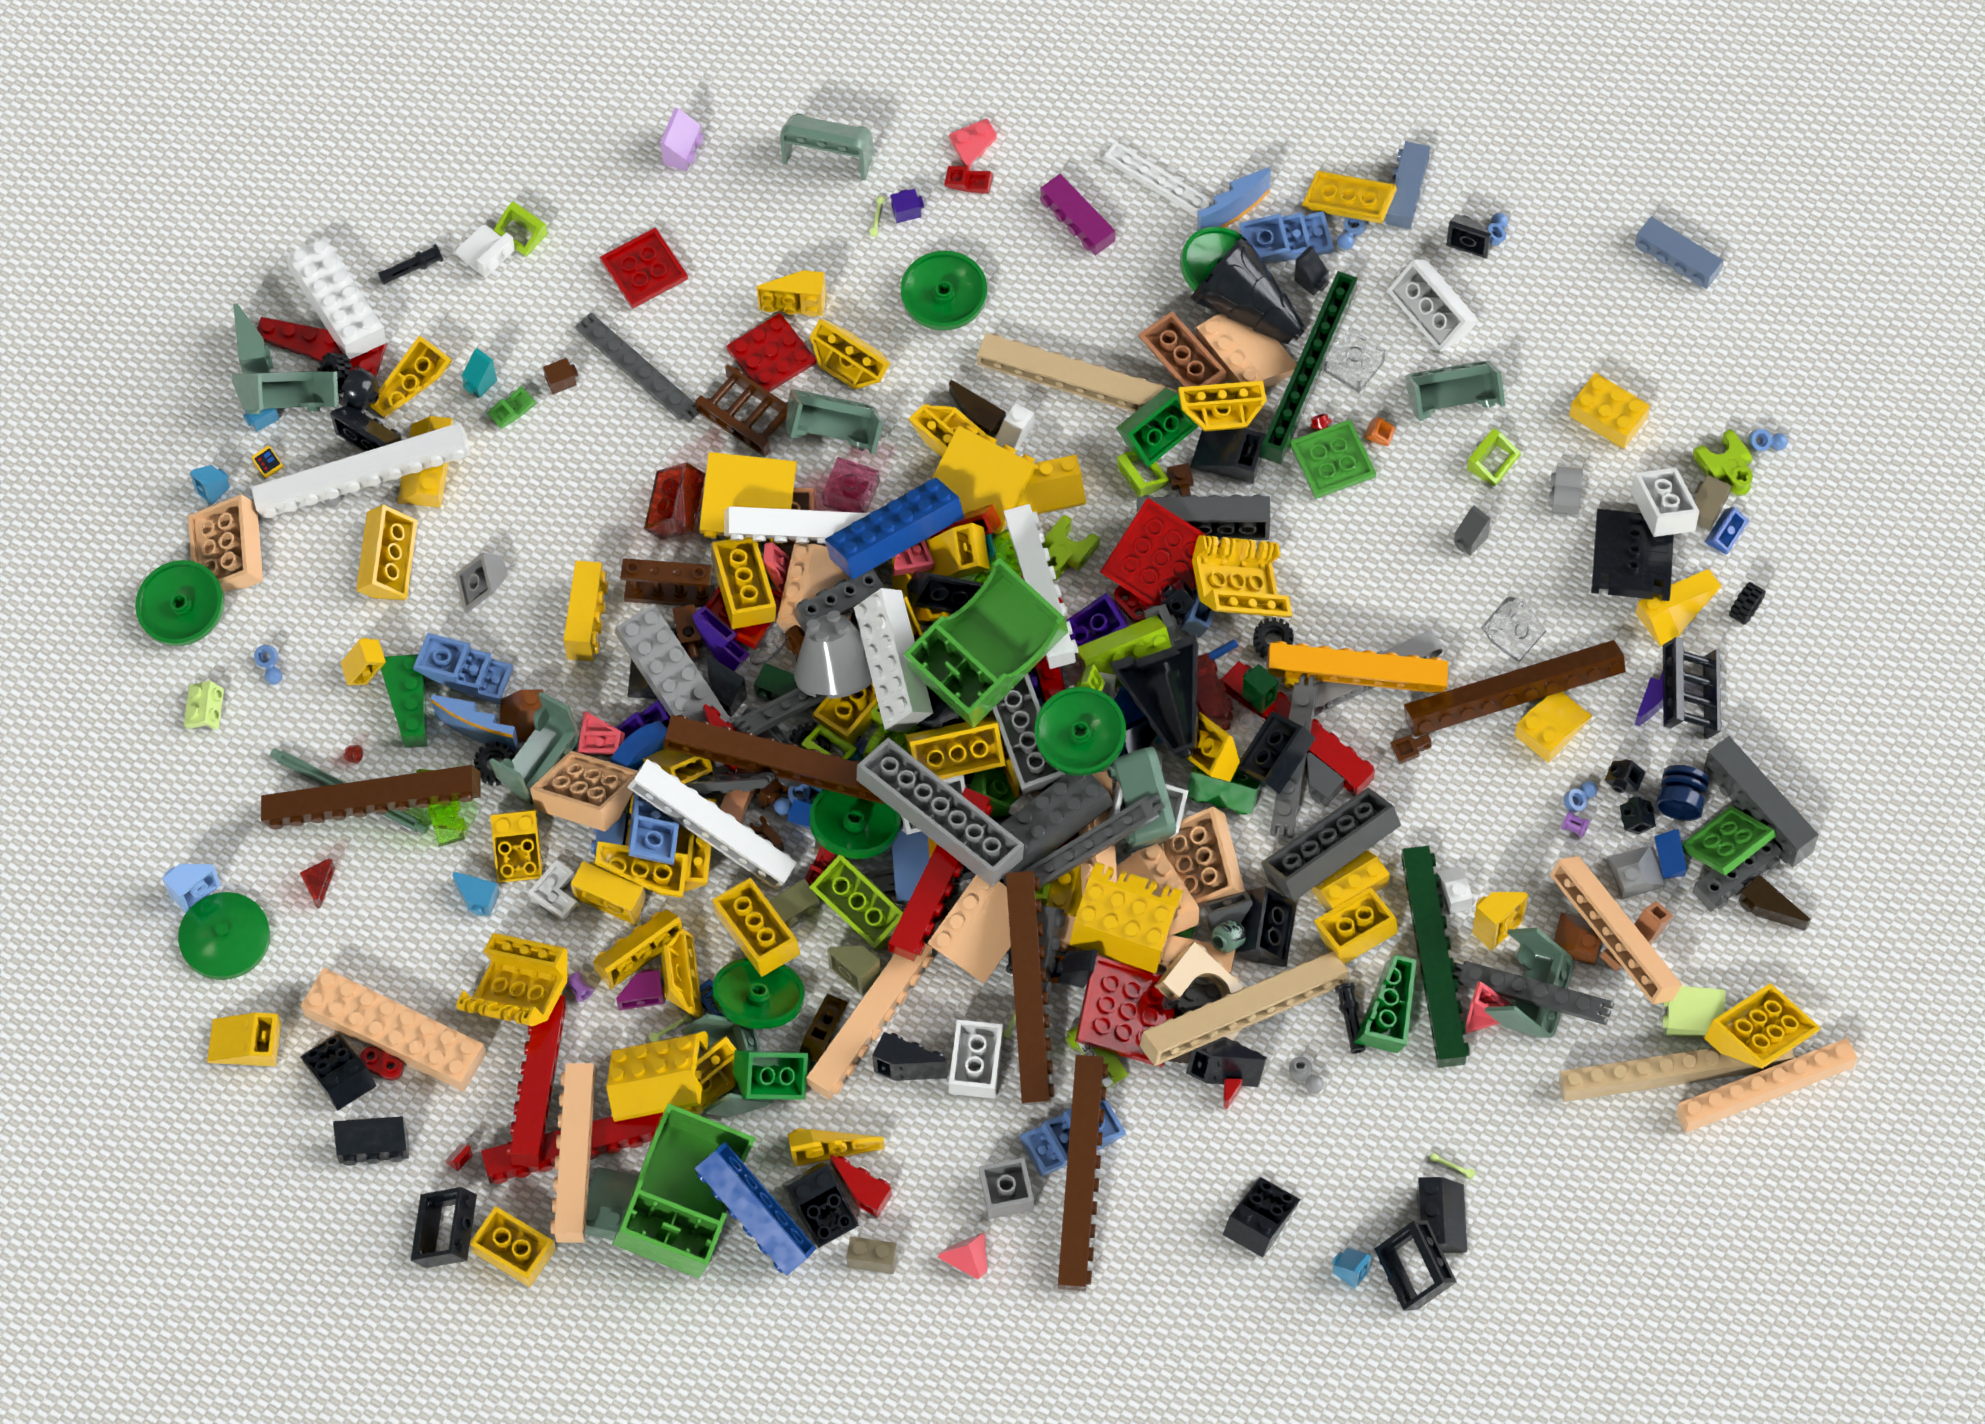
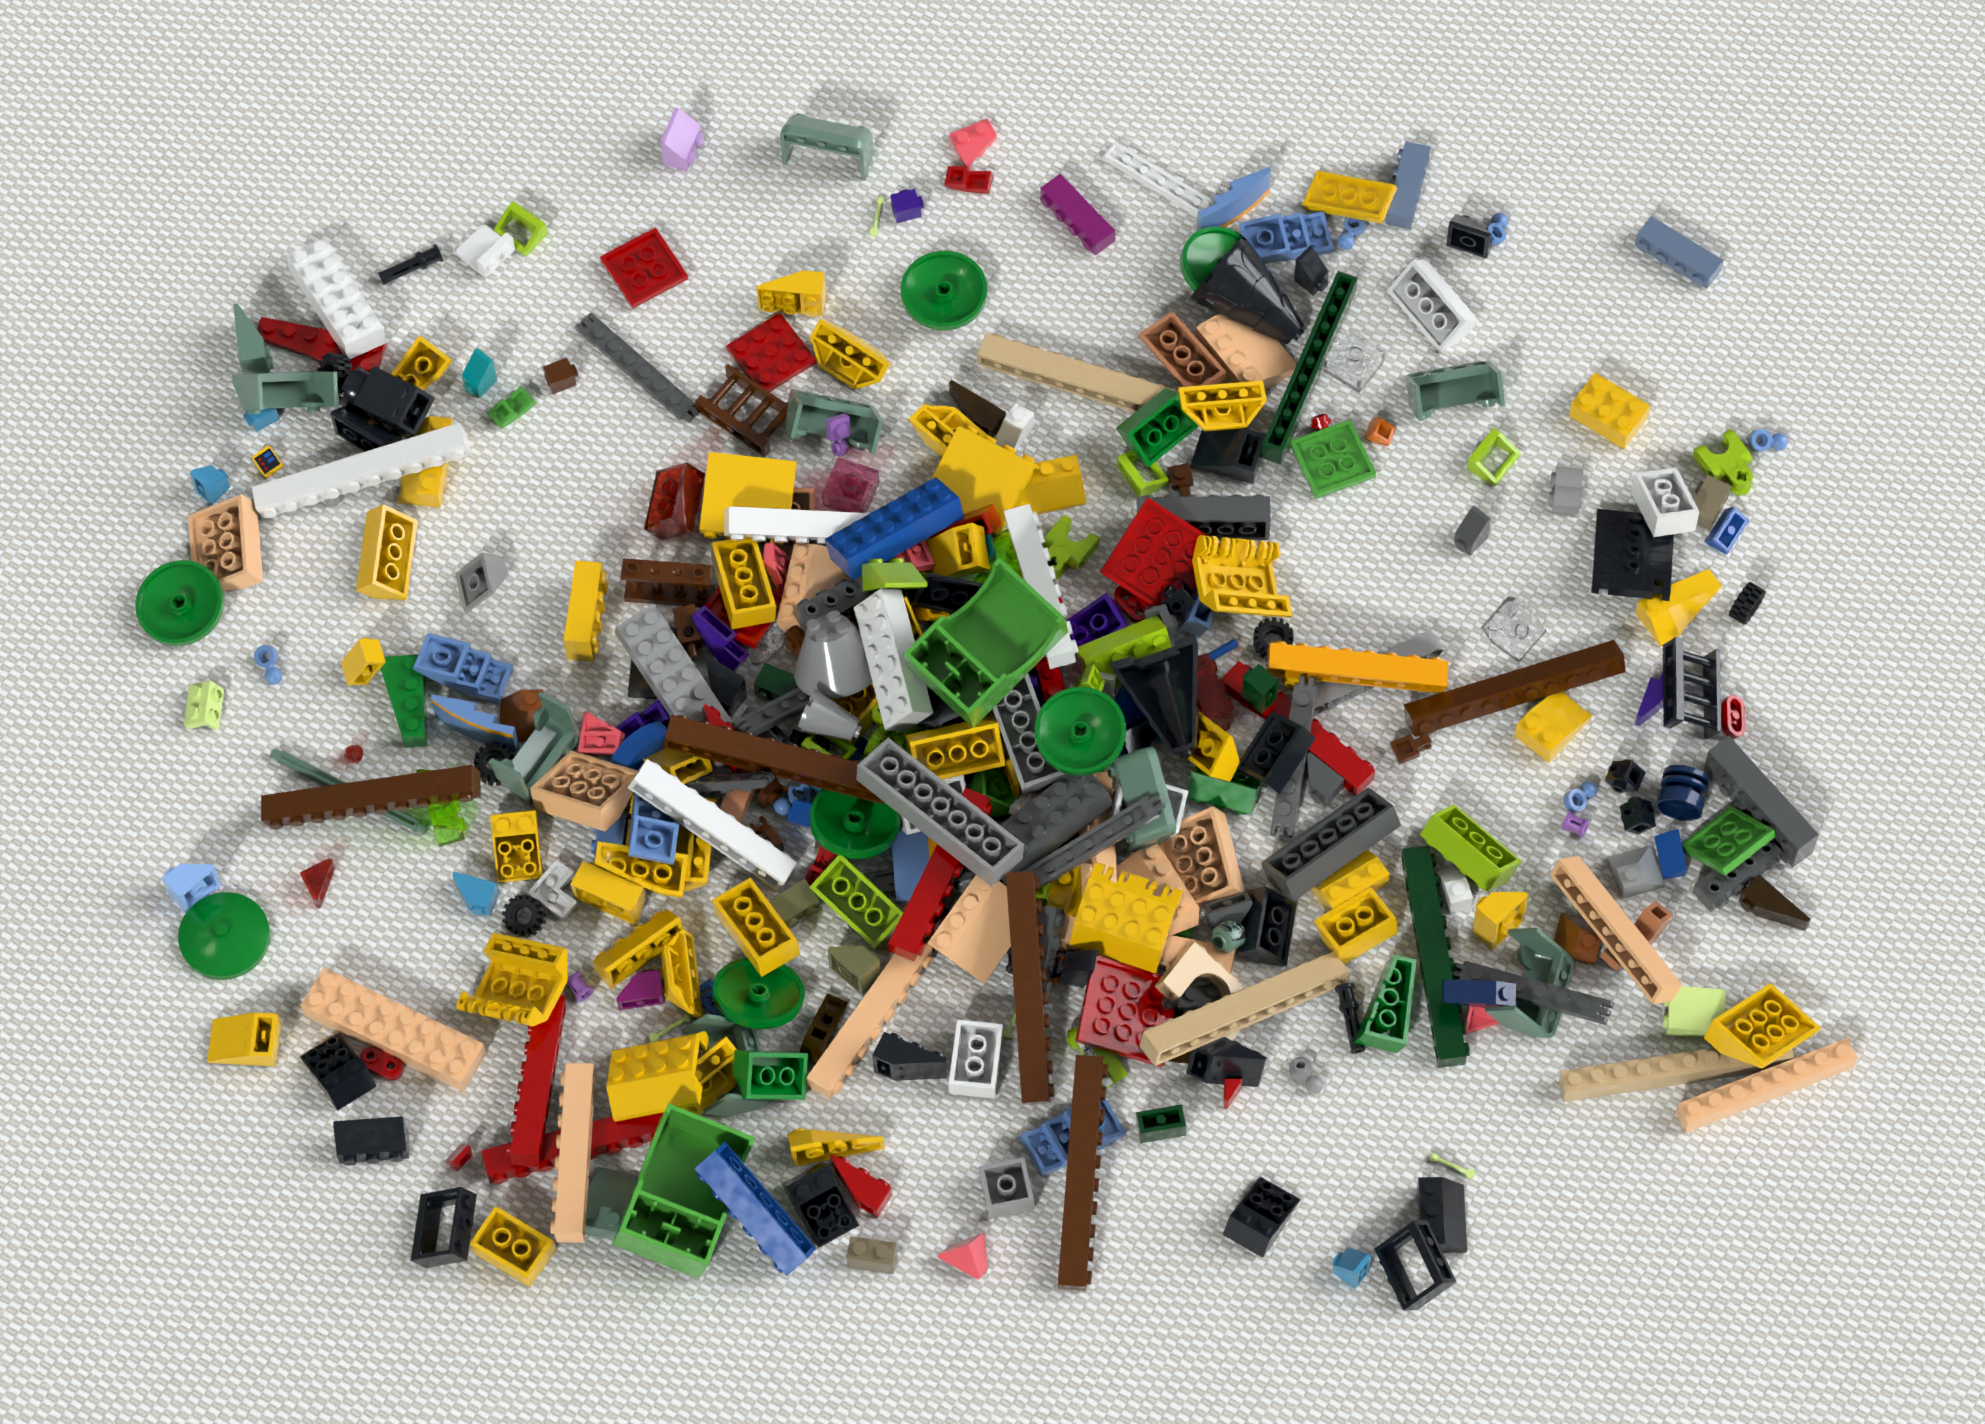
(393, 401): none -> black slope
(511, 915): none -> black tyre
(828, 719): none -> light grey cone
(837, 429): none -> medium lavender plate
(891, 575): none -> lime slope
(1161, 1123): none -> dark green brick
(1470, 848): none -> lime brick
(1478, 993): none -> dark blue slope
(1733, 716): none -> red plate

